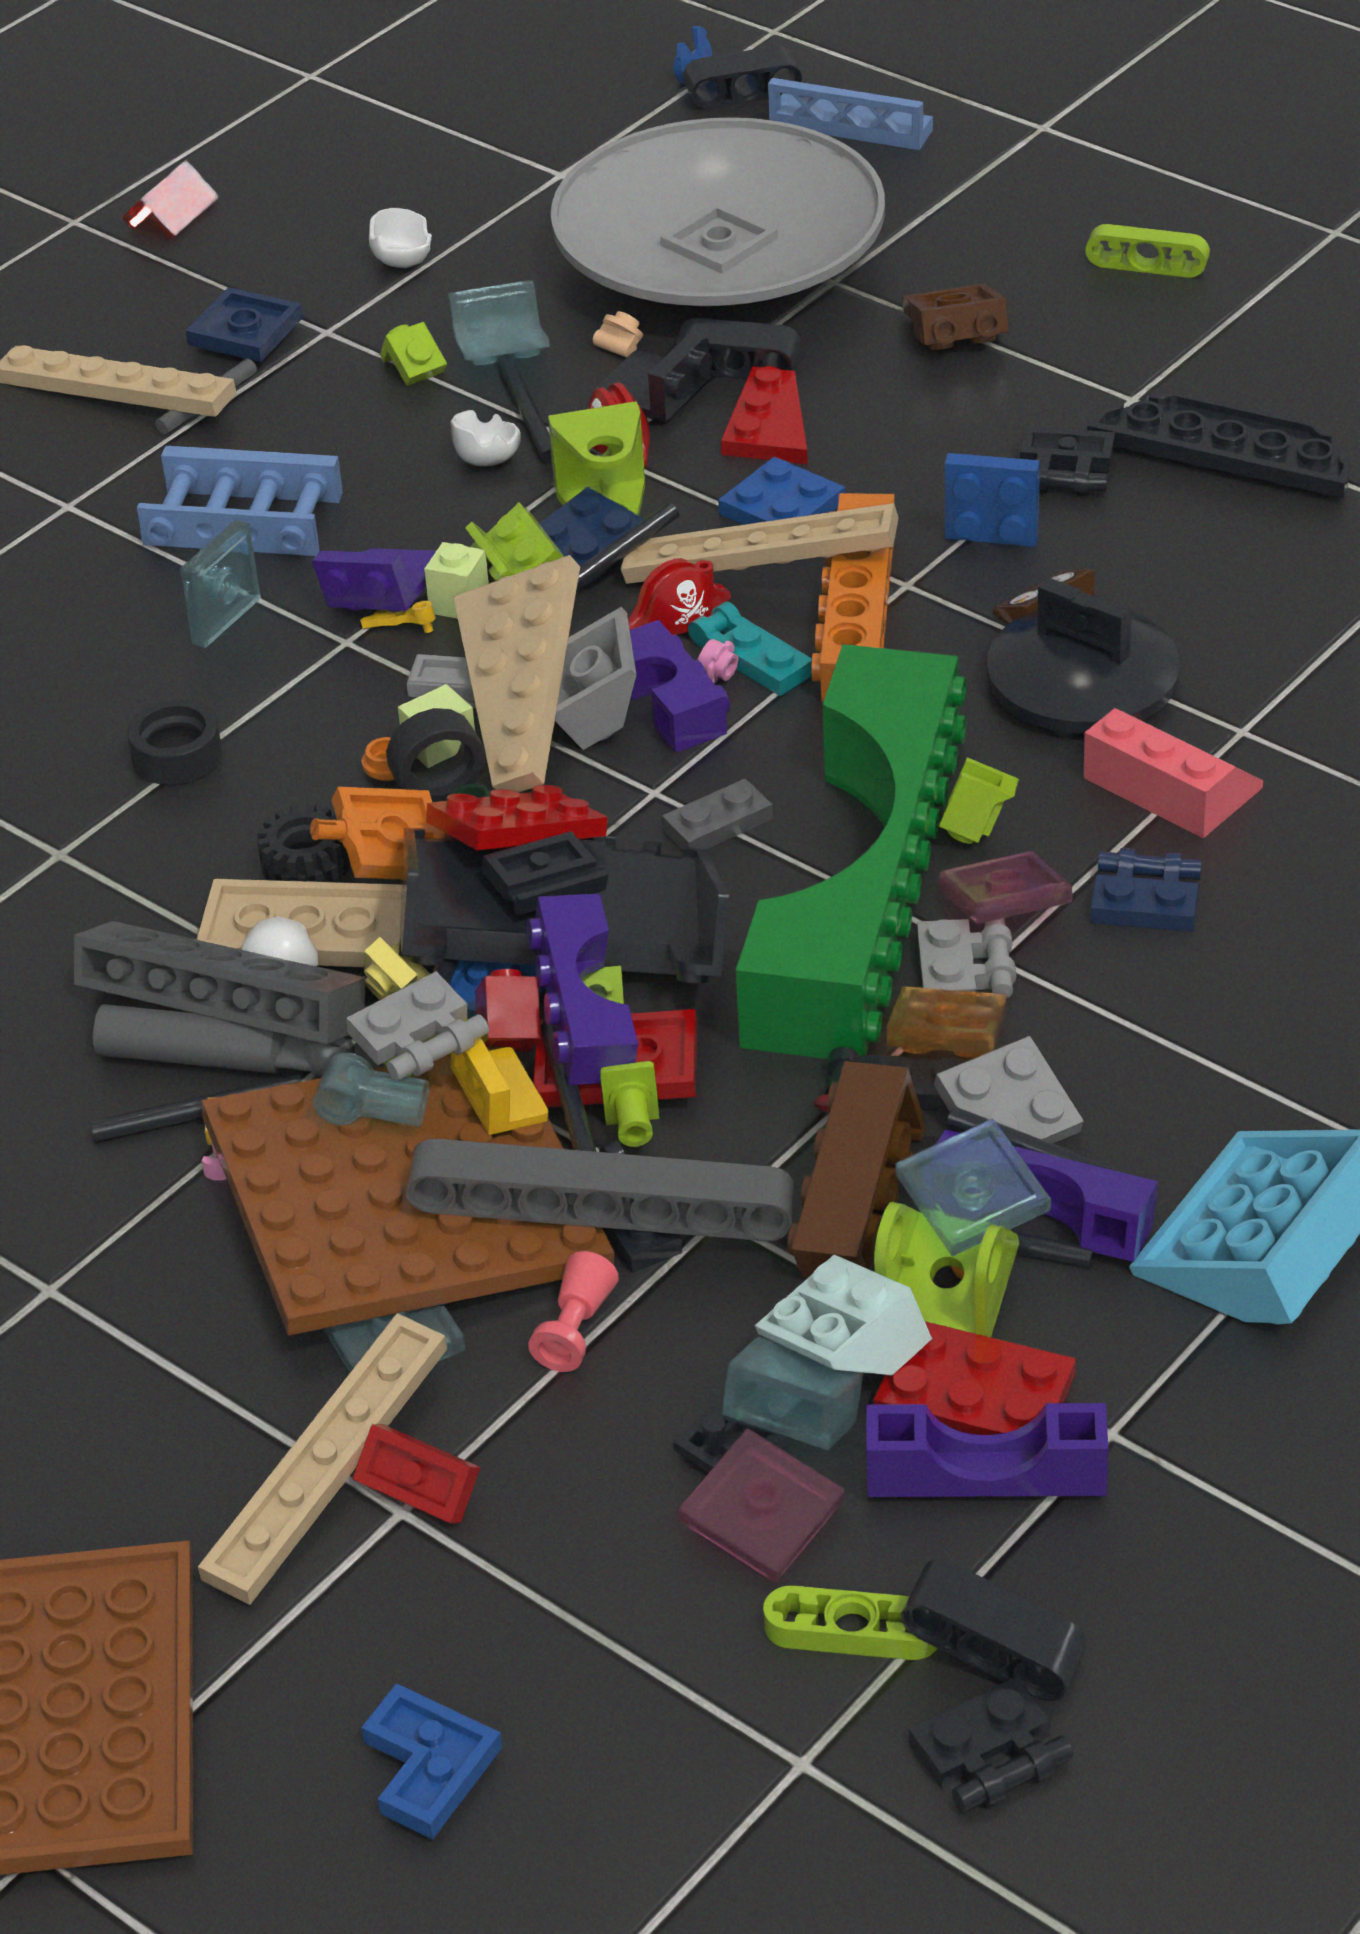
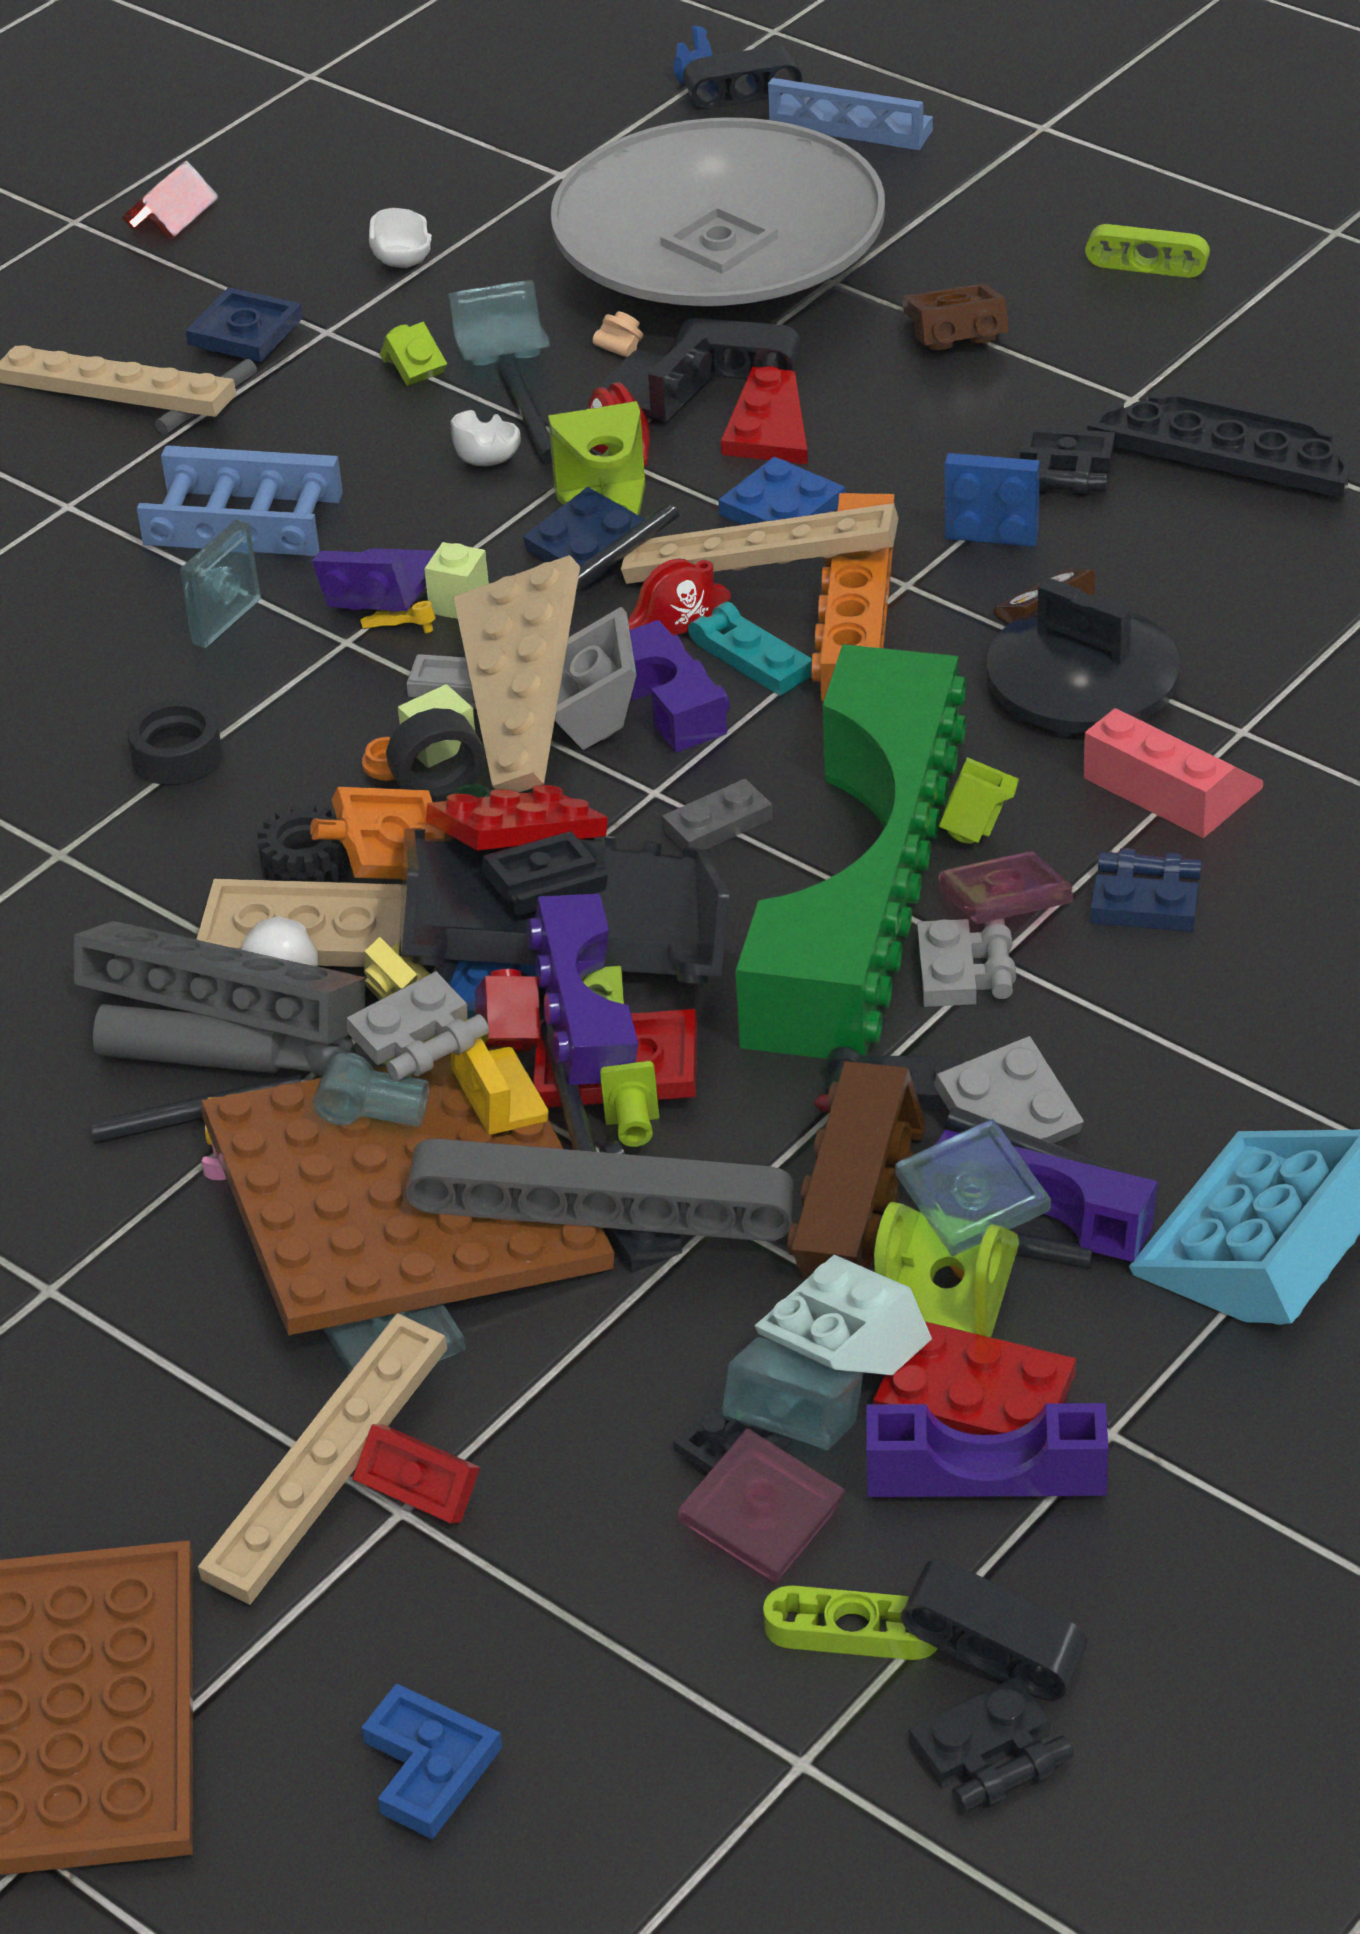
(514, 543): lime bracket -> none
(583, 1289): coral piece -> none
(719, 660): bright pink plate -> none
(946, 1021): clear orange plate -> none

